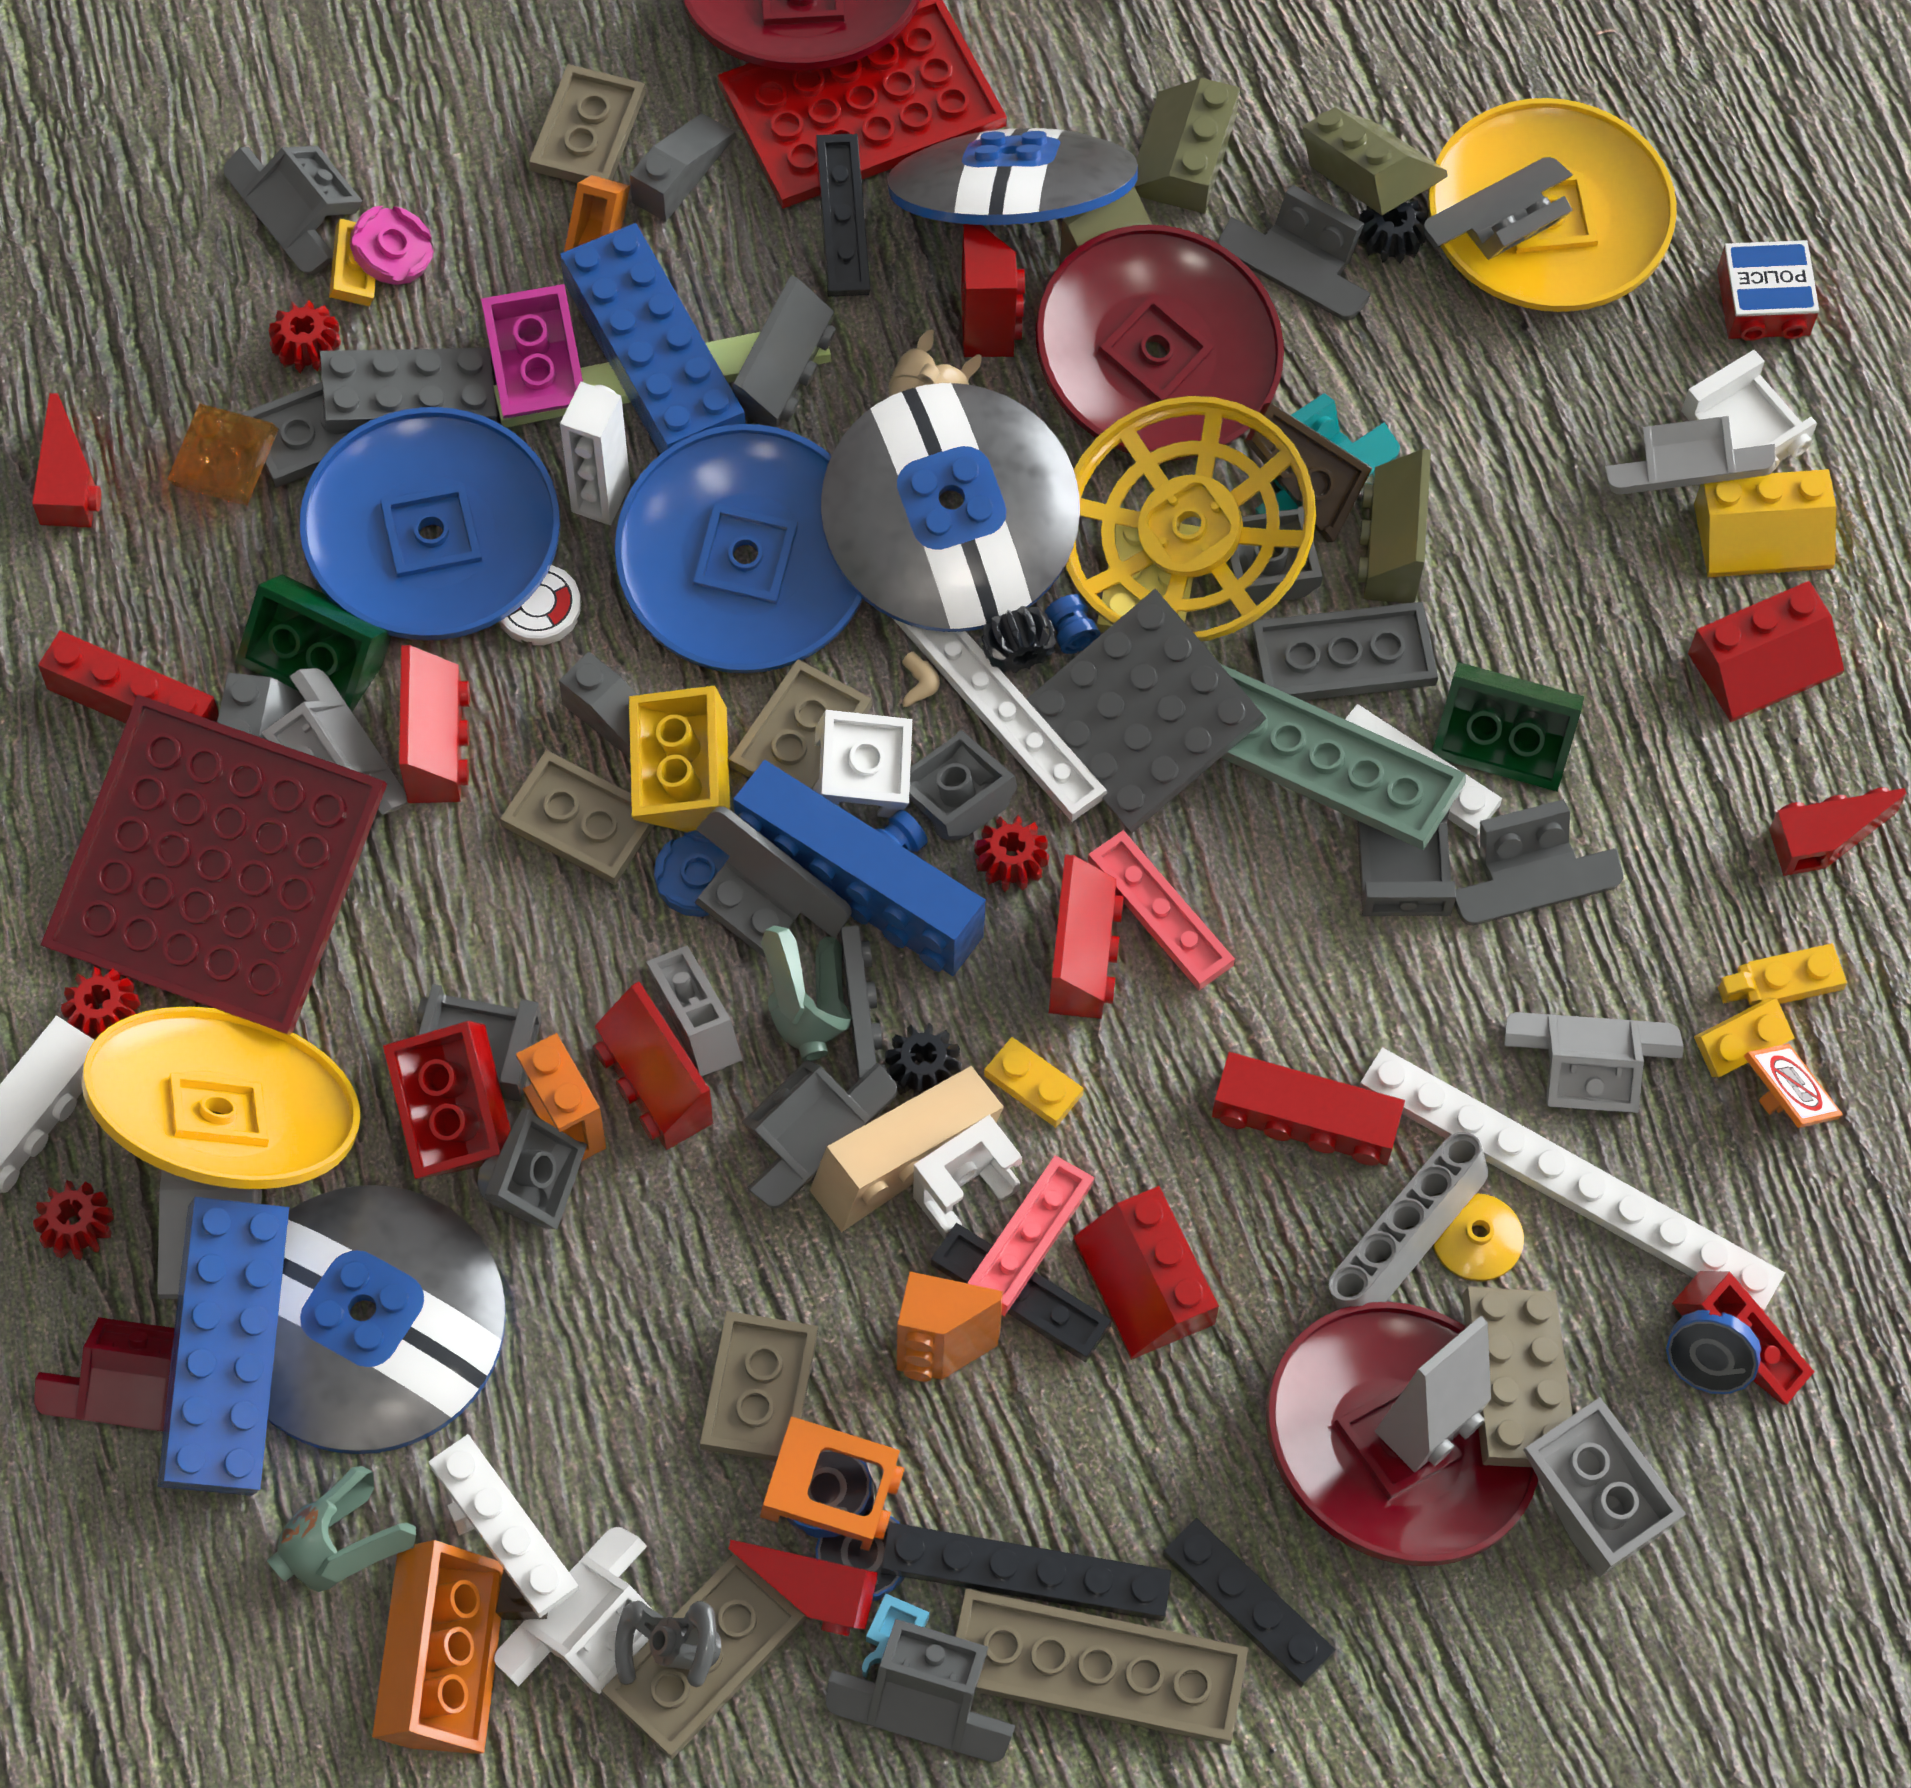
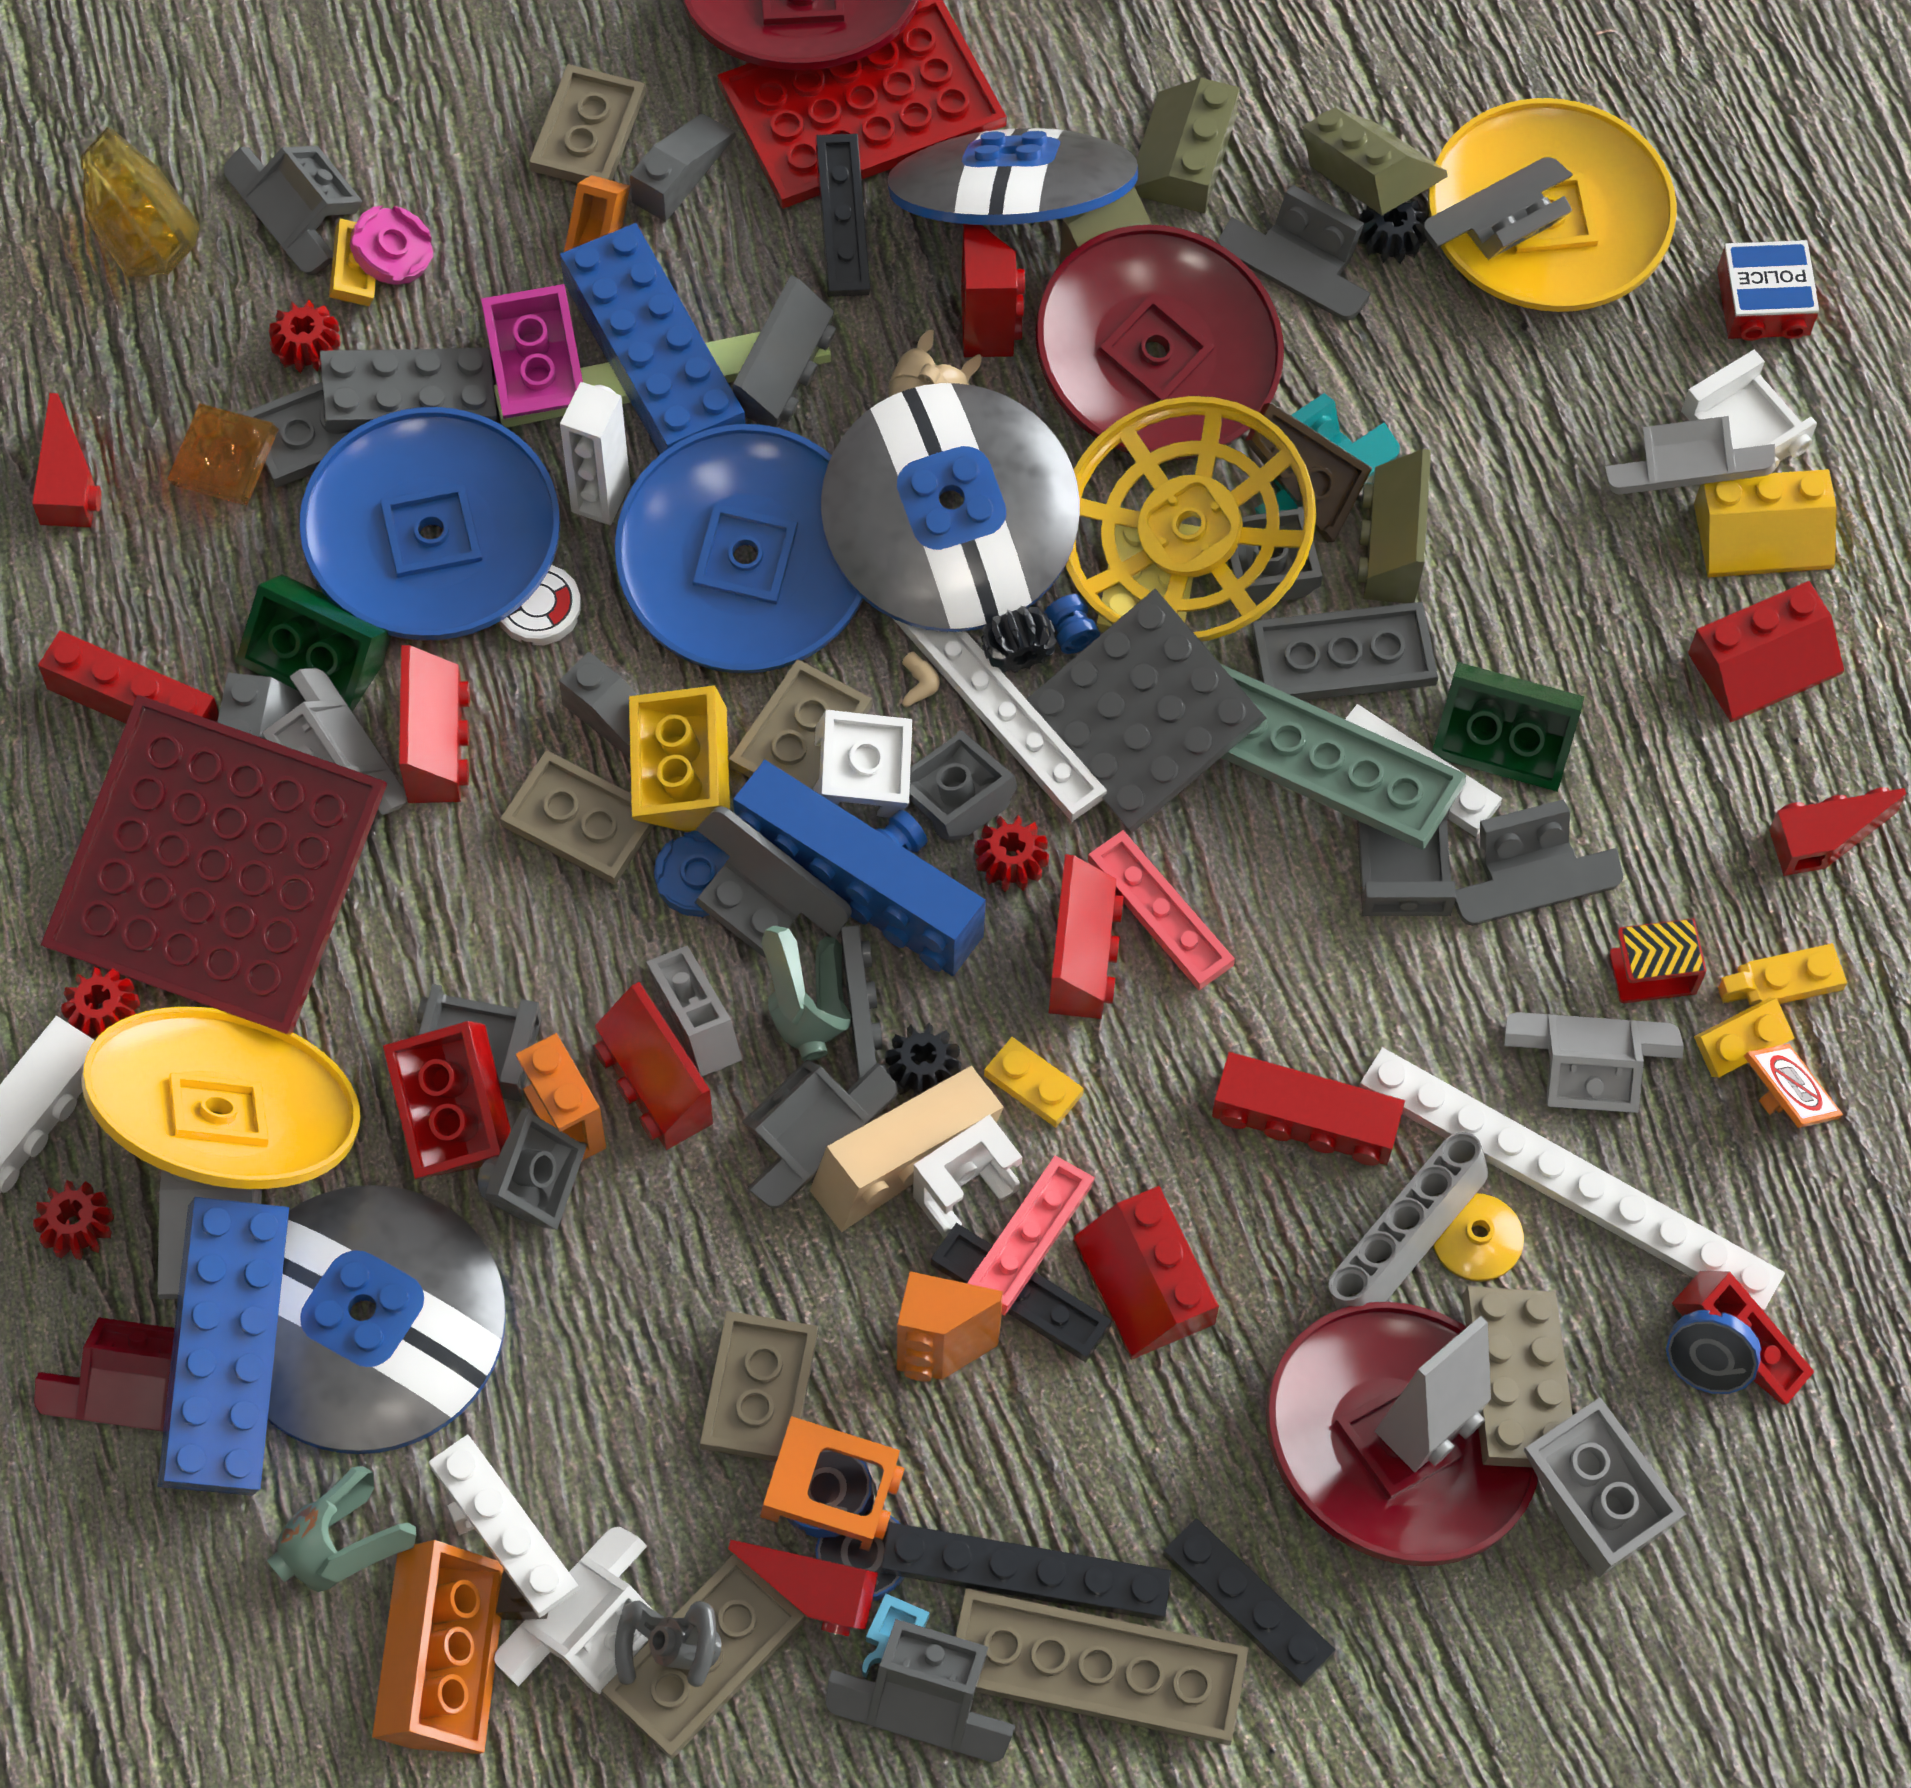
(134, 208): none -> clear yellow wedge
(1658, 961): none -> piece

